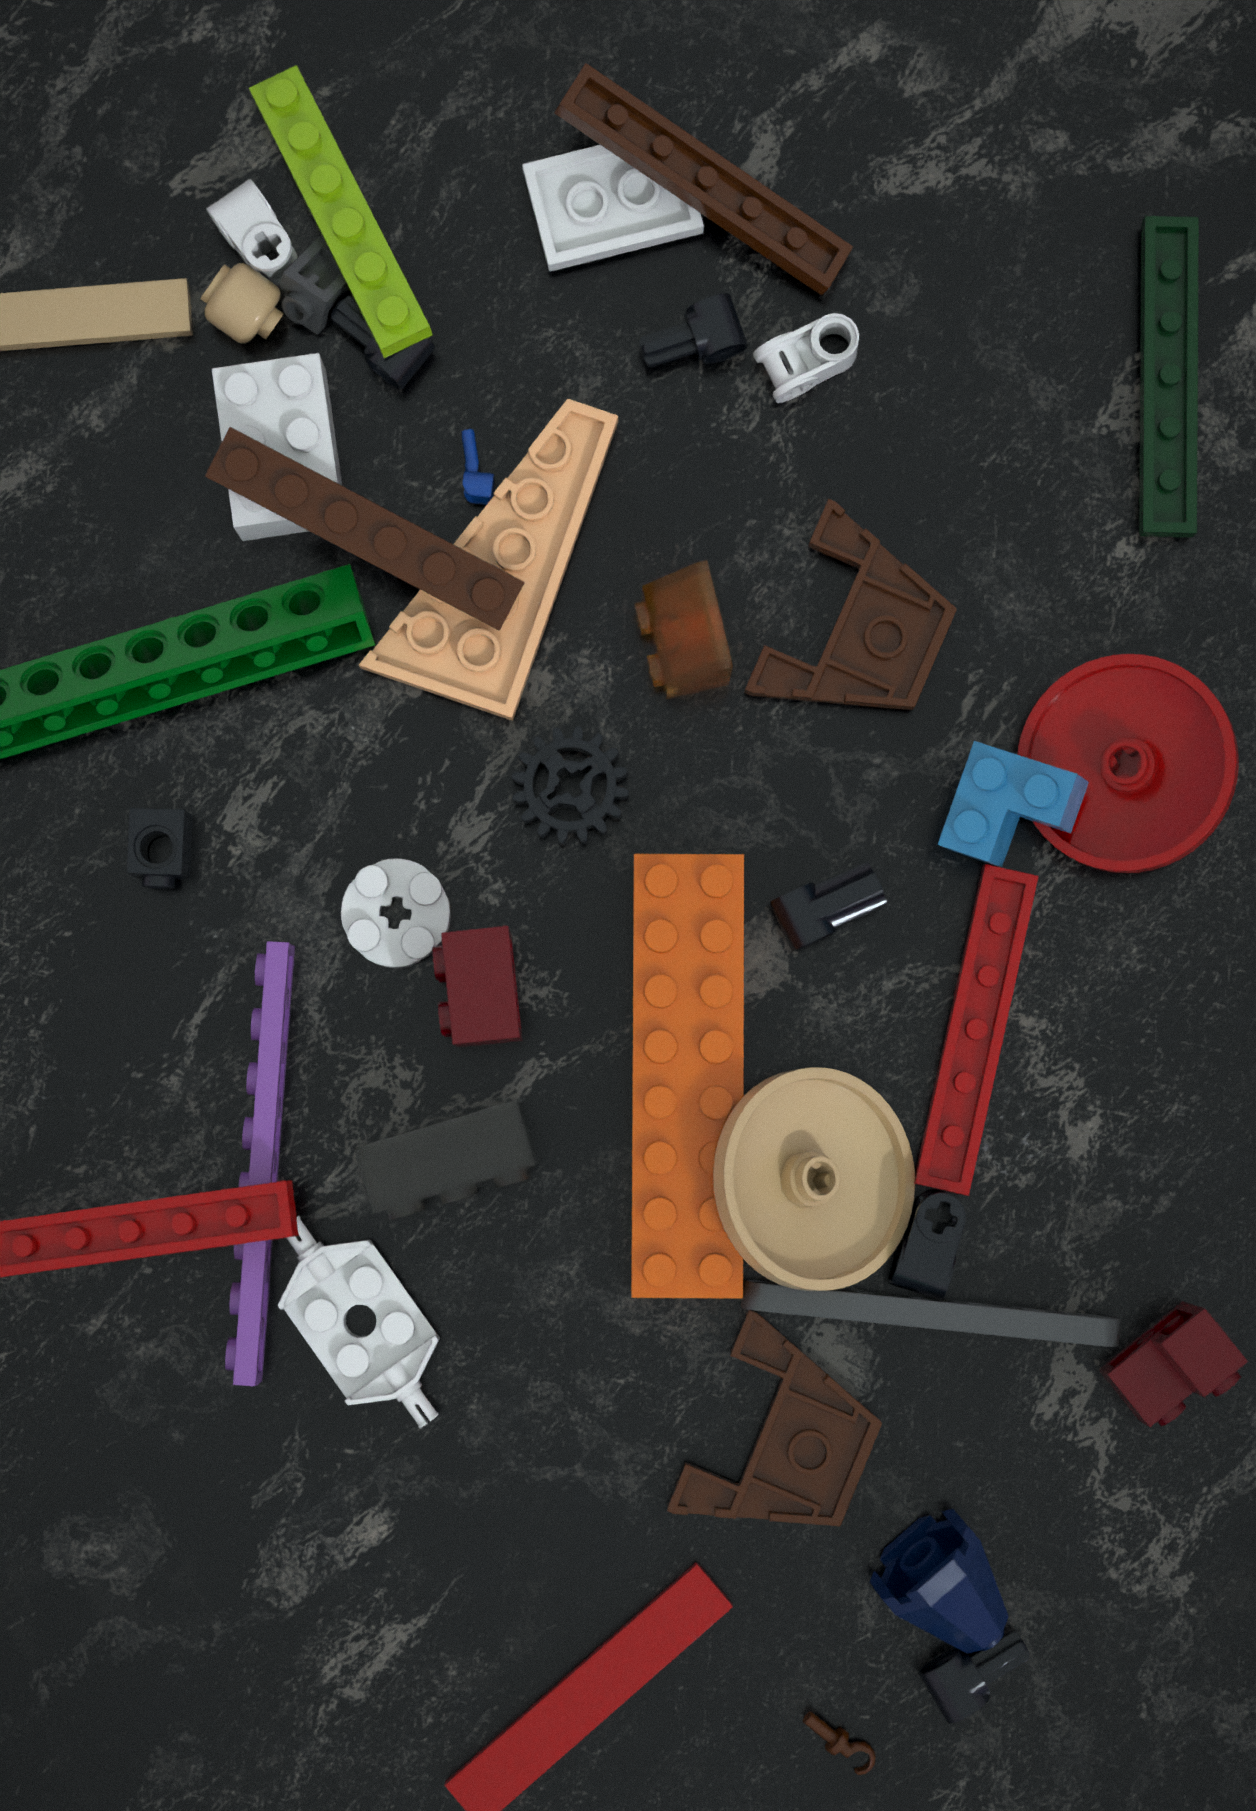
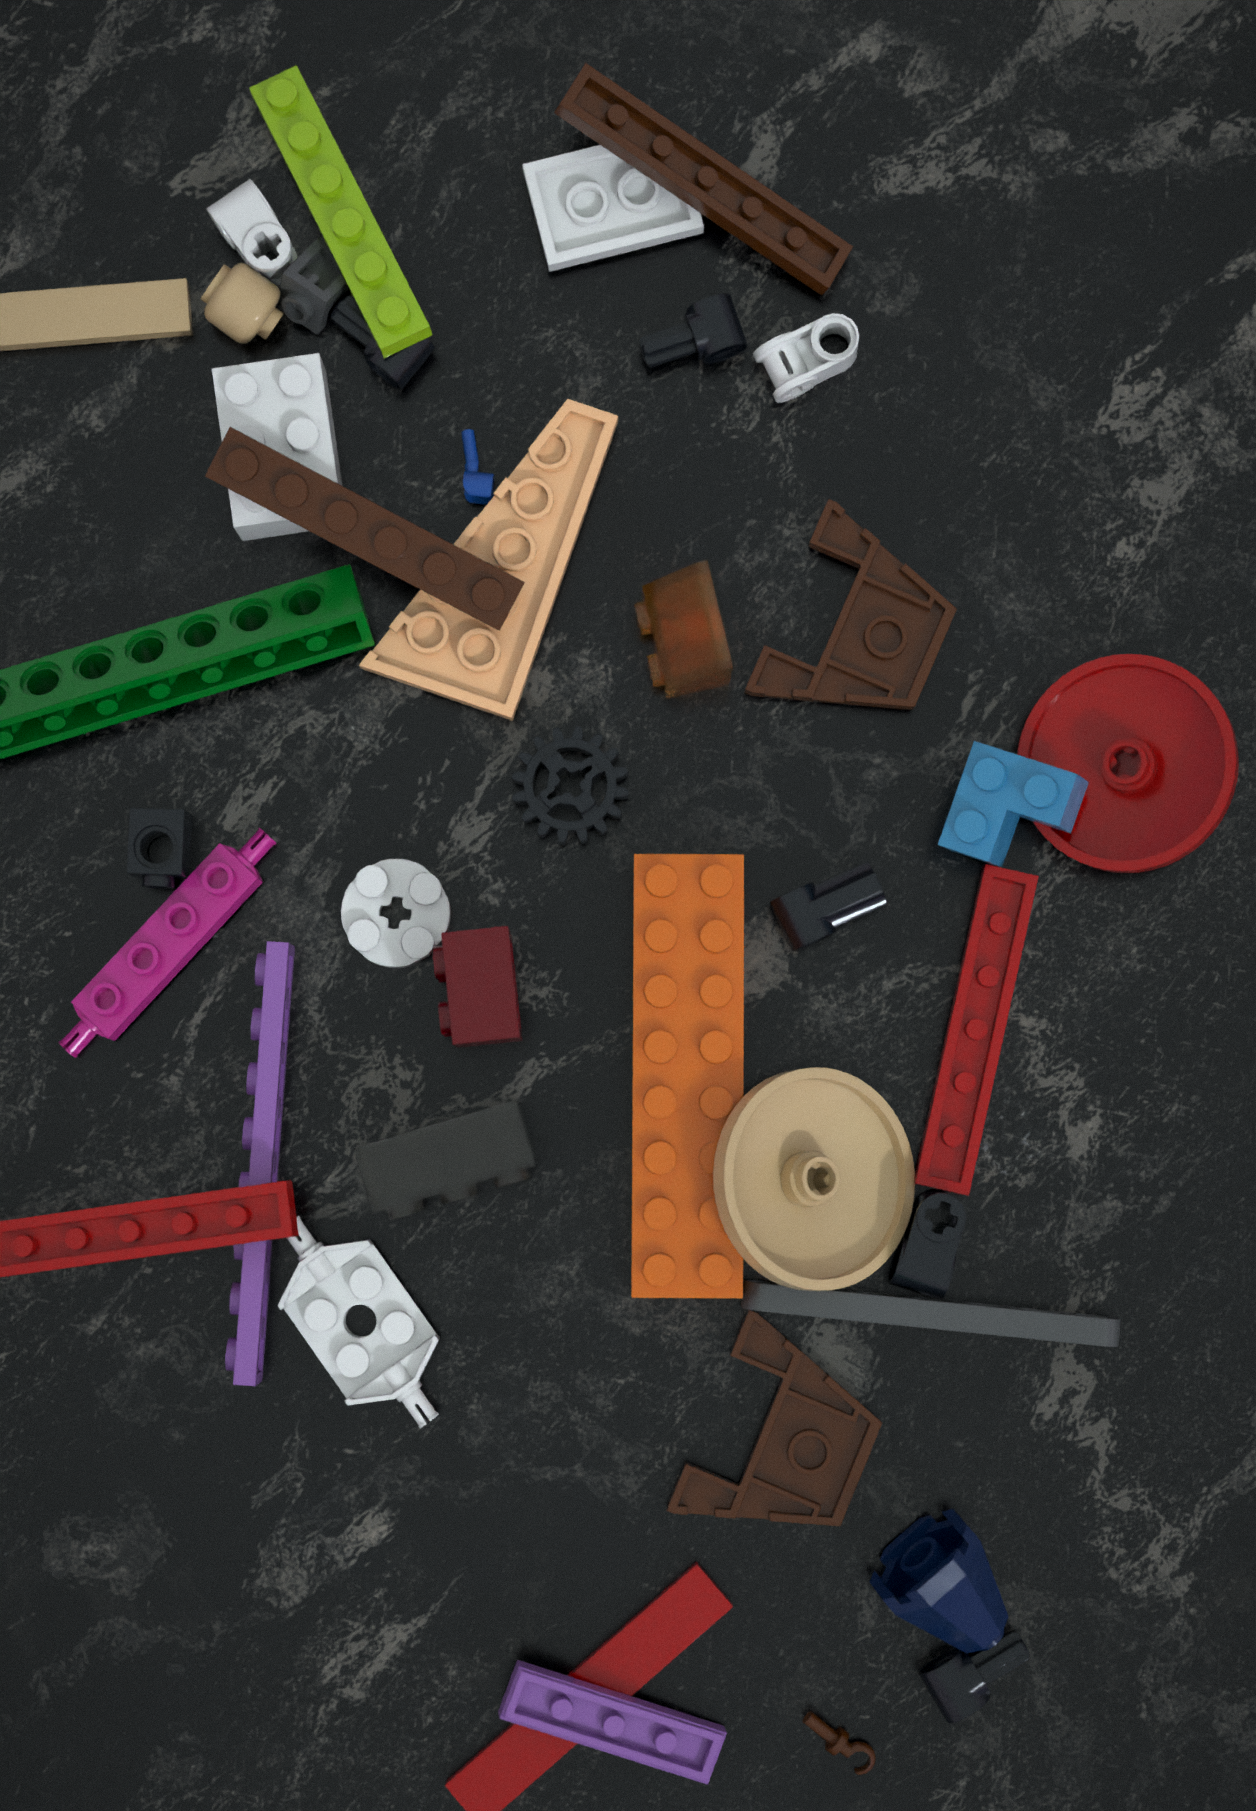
(166, 942): none -> dark pink plate
(612, 1722): none -> medium lavender tile
(1169, 376): dark green plate -> none
(1171, 1361): dark red brick -> none

